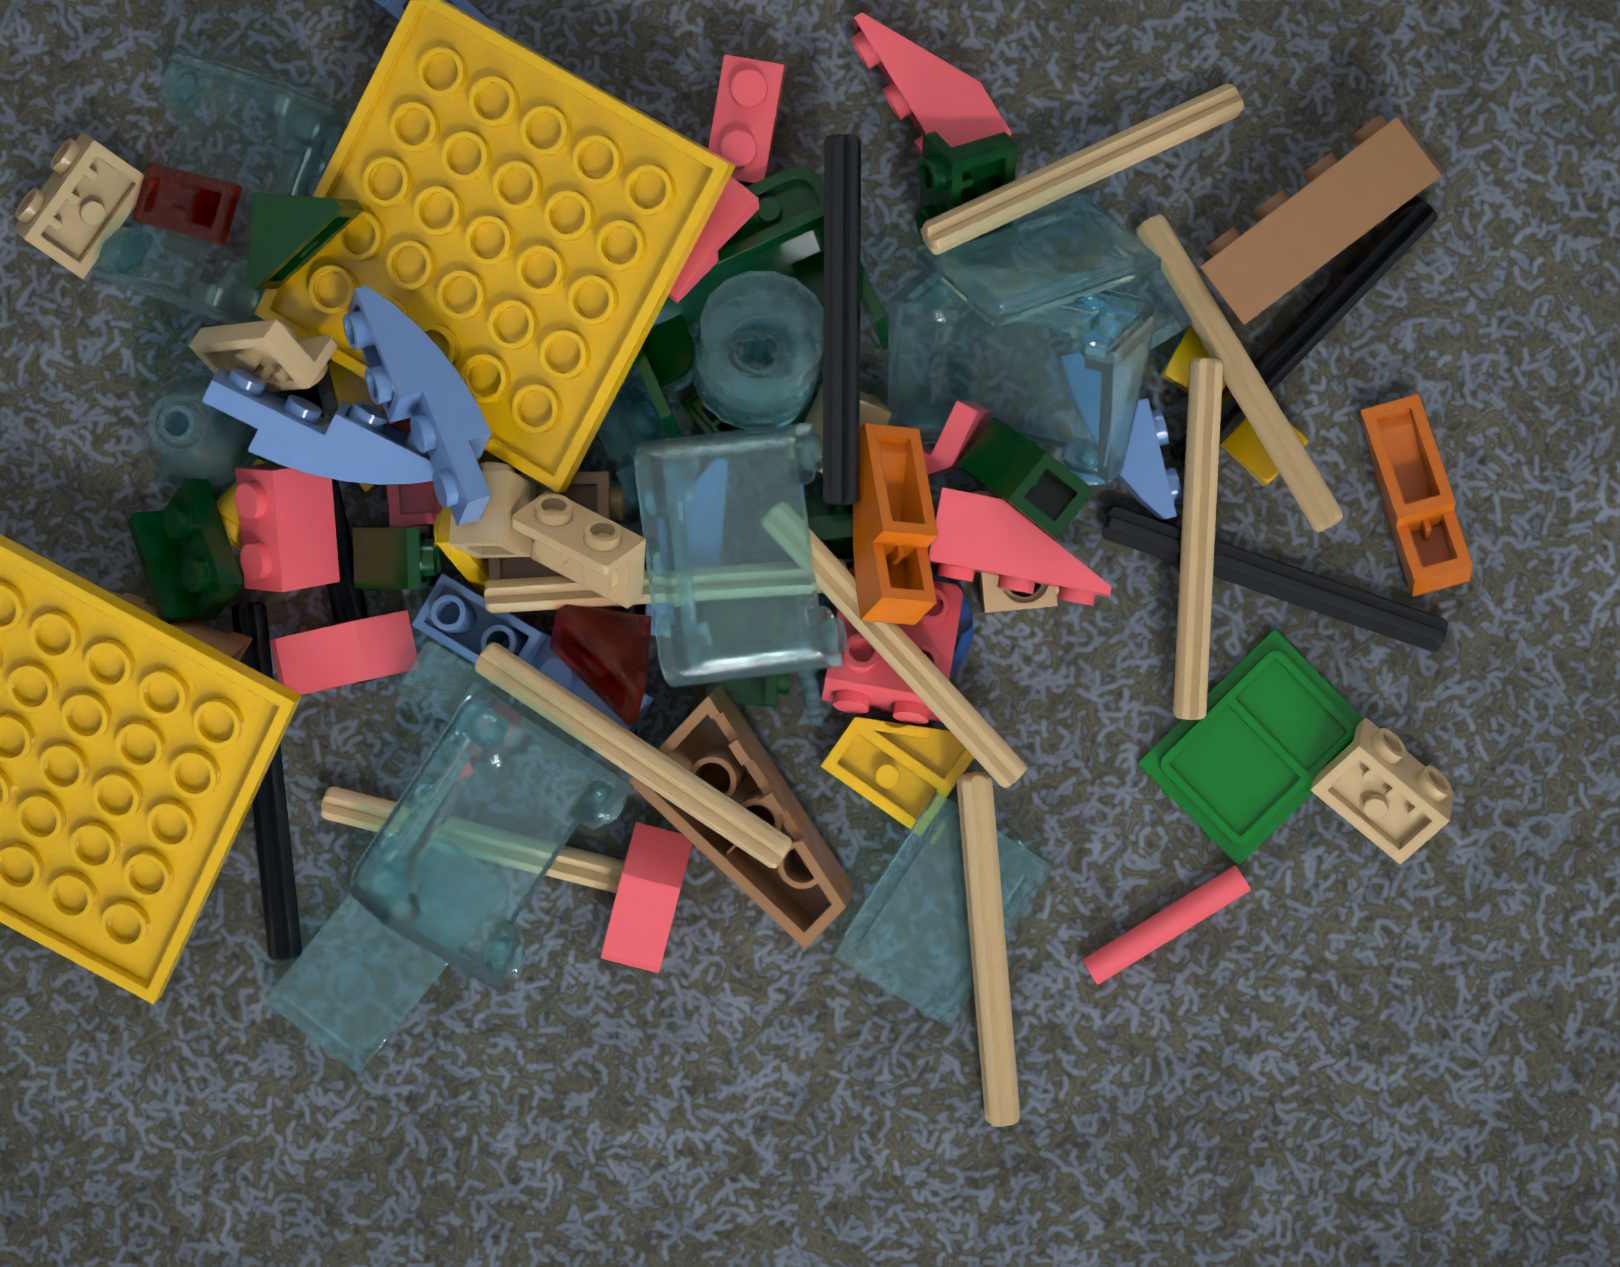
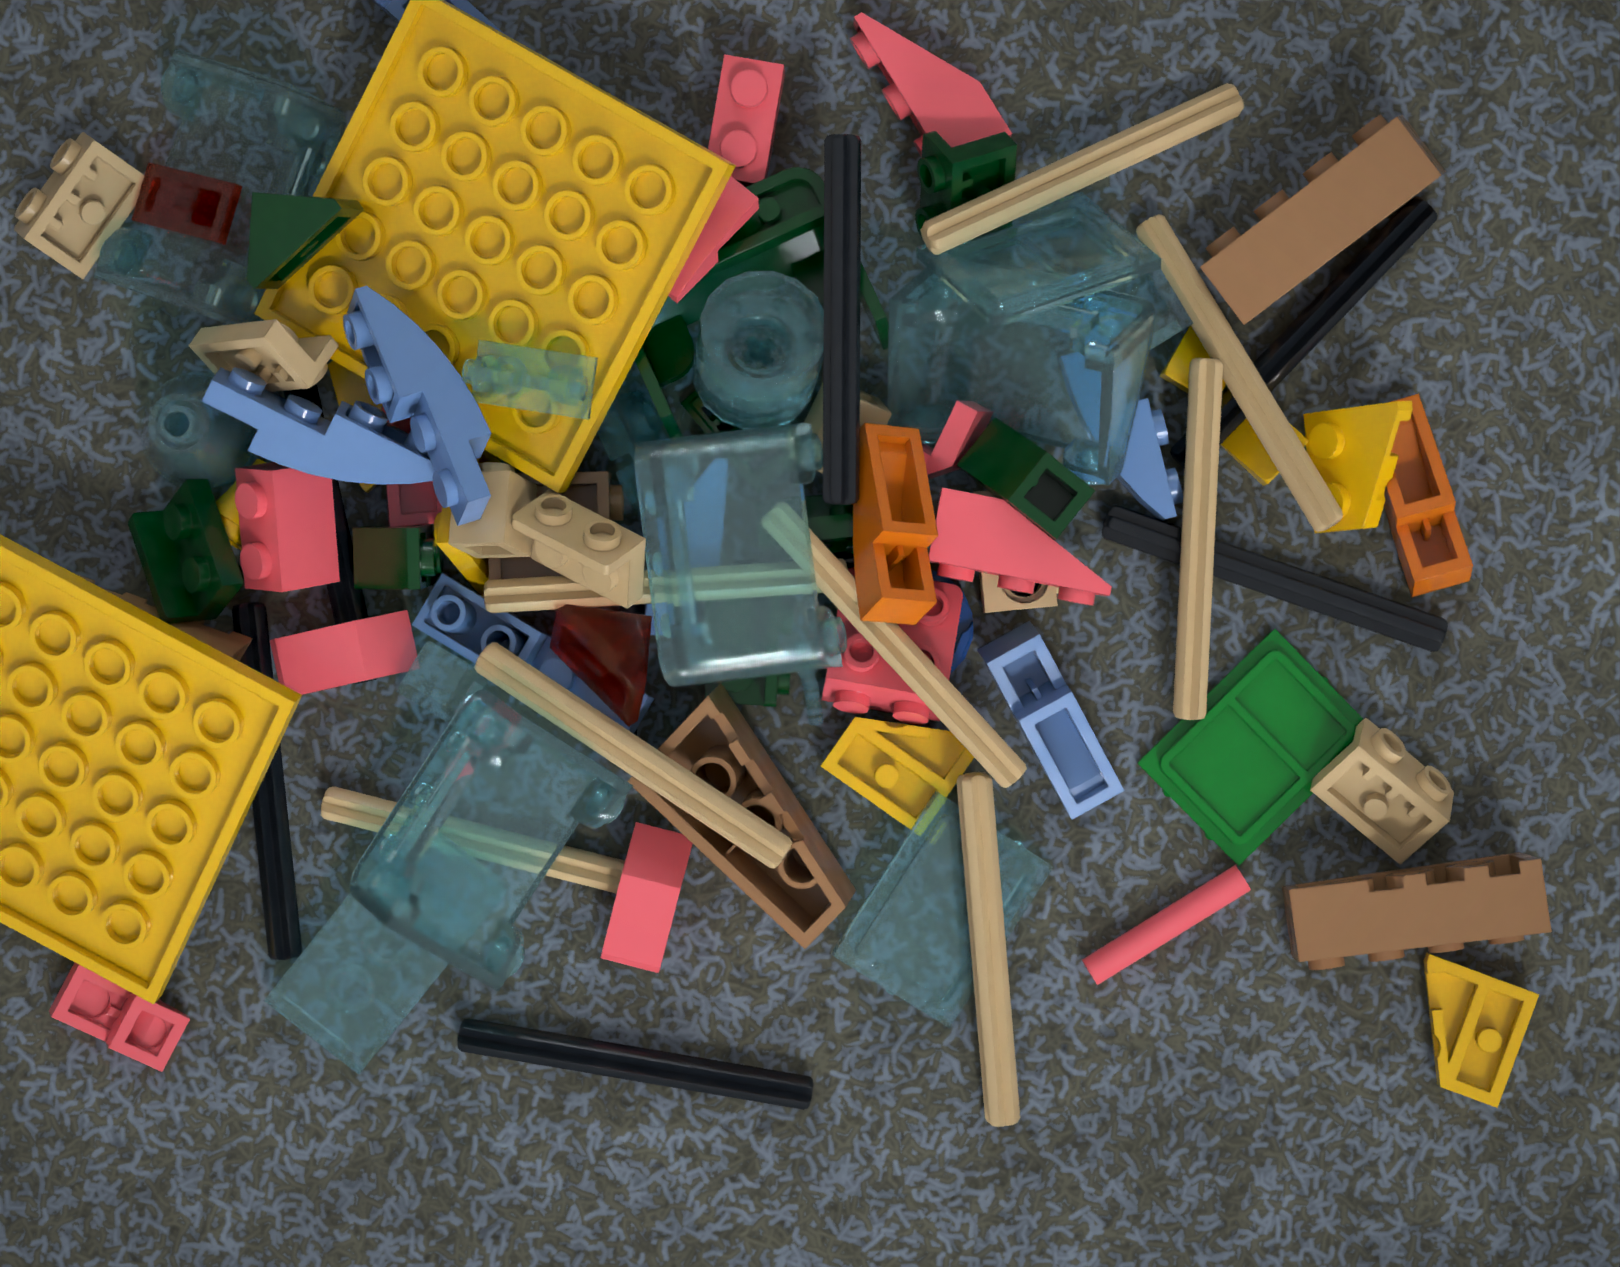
(119, 1017): none -> coral slope
(532, 379): none -> clear light blue hinge
(635, 1063): none -> black axle
(1050, 719): none -> medium blue slope
(1356, 457): none -> yellow wing
(1416, 908): none -> medium nougat wedge
(1475, 1028): none -> yellow wing

